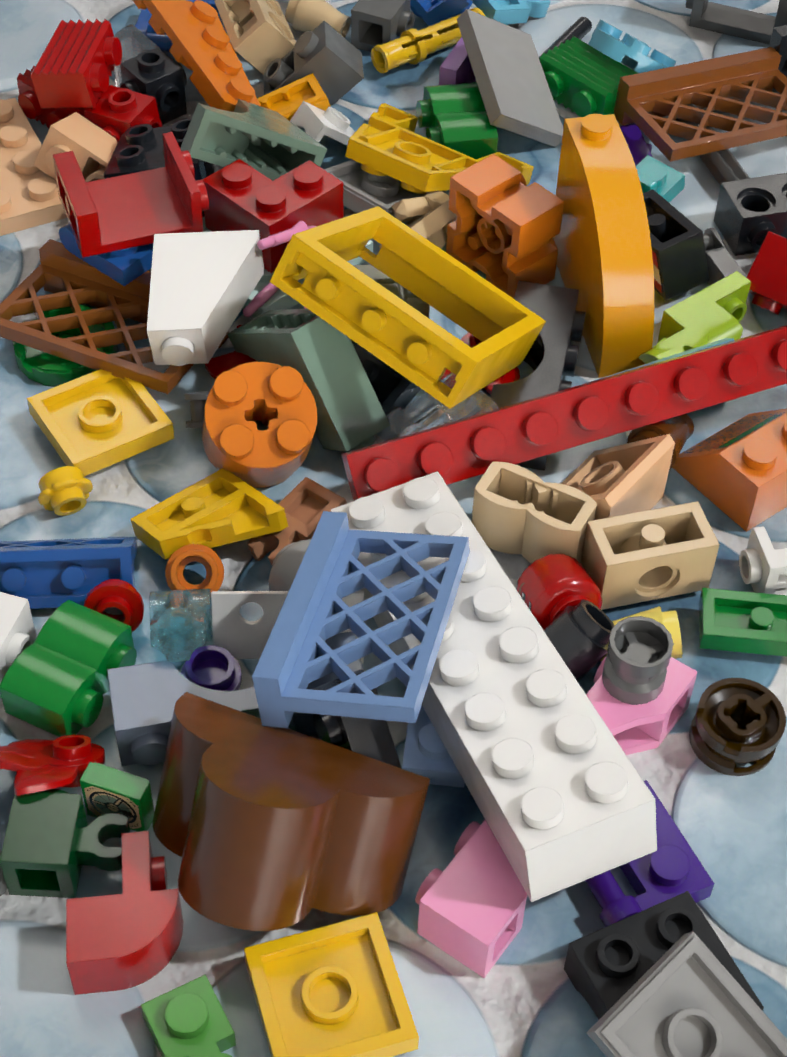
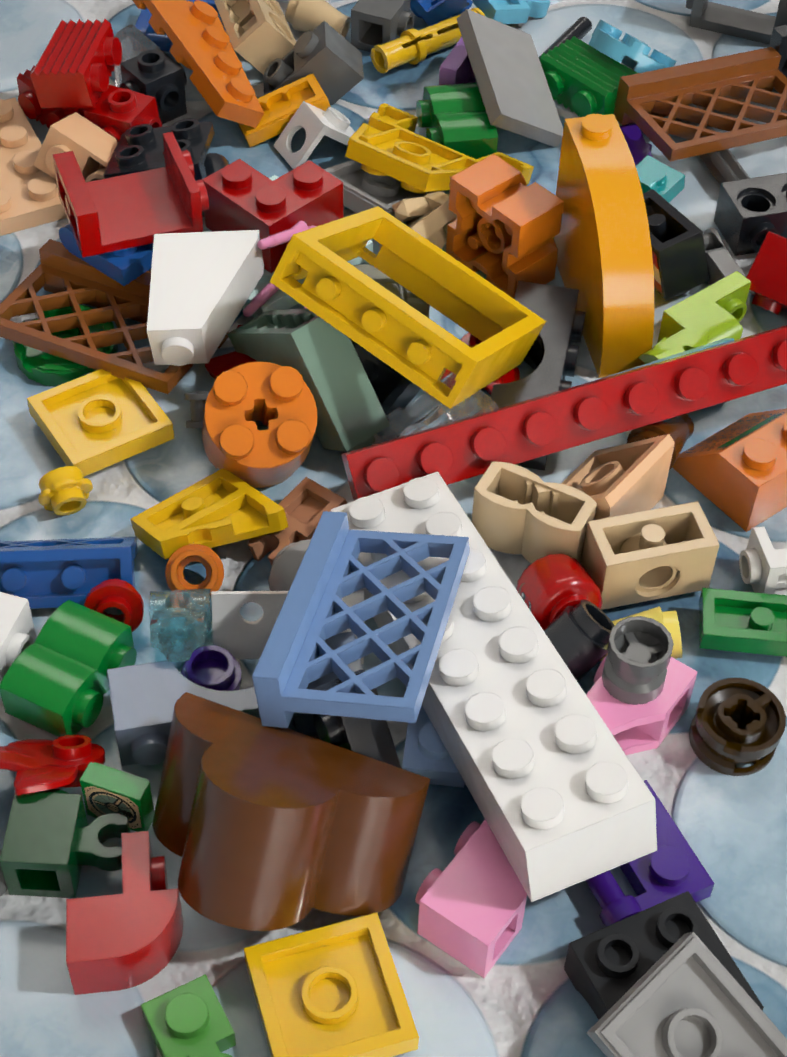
(250, 134): sand green arch -> none

